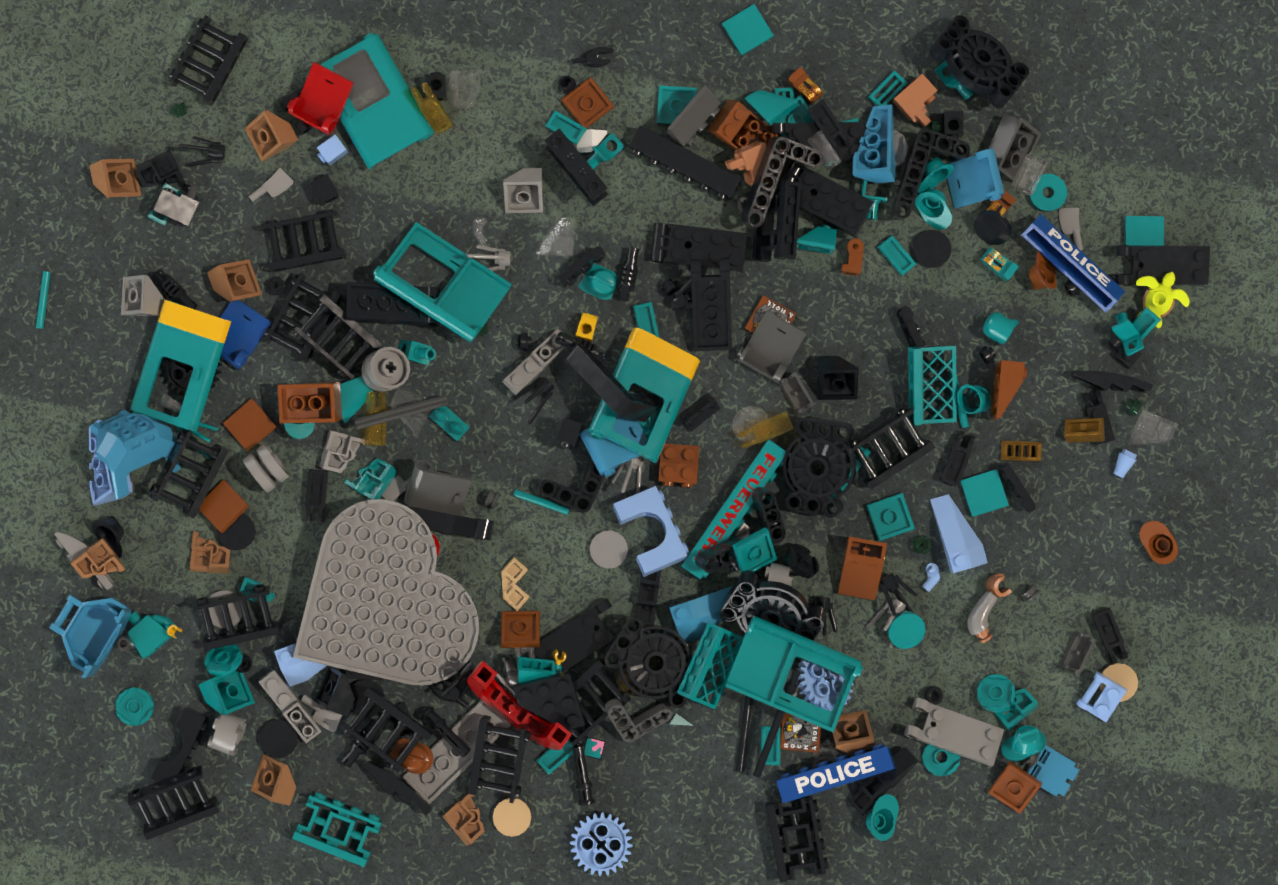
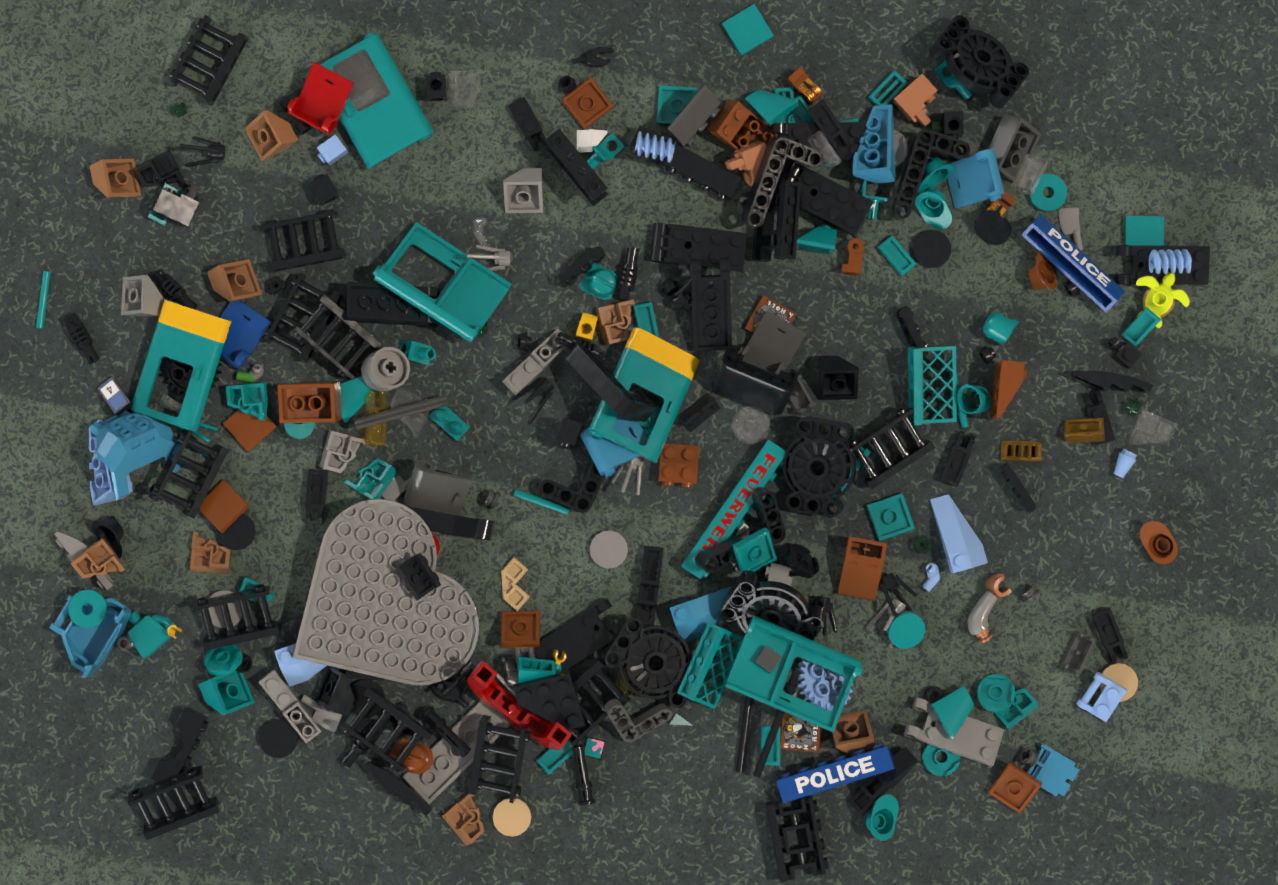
(76, 611): none -> teal tile
(81, 337): none -> black hinge
(115, 396): none -> tile
(140, 706): teal tile -> none
(227, 734): light grey brick -> none
(249, 398): none -> teal slope
(252, 376): none -> arm
(264, 469): light grey wheel -> none
(274, 186): light grey piece -> none
(274, 781): medium nougat slope -> none
(331, 845): teal fence -> none
(418, 576): none -> black bracket
(432, 109): clear yellow hinge -> none
(527, 121): none -> black hinge
(559, 239): clear slope -> none
(570, 128): teal tile -> none
(614, 832): light blue gear -> none
(615, 329): none -> medium nougat slope
(651, 504): light blue arch -> none
(655, 147): none -> light blue piece
(753, 383): none -> black windscreen
(768, 429): clear yellow hinge -> none
(768, 659): none -> dark grey tile
(953, 710): none -> teal slope
(984, 493): teal tile -> none
(998, 264): teal leg -> none
(1024, 743): teal piece -> none
(1127, 333): teal bracket -> none
(1171, 260): none -> light blue piece

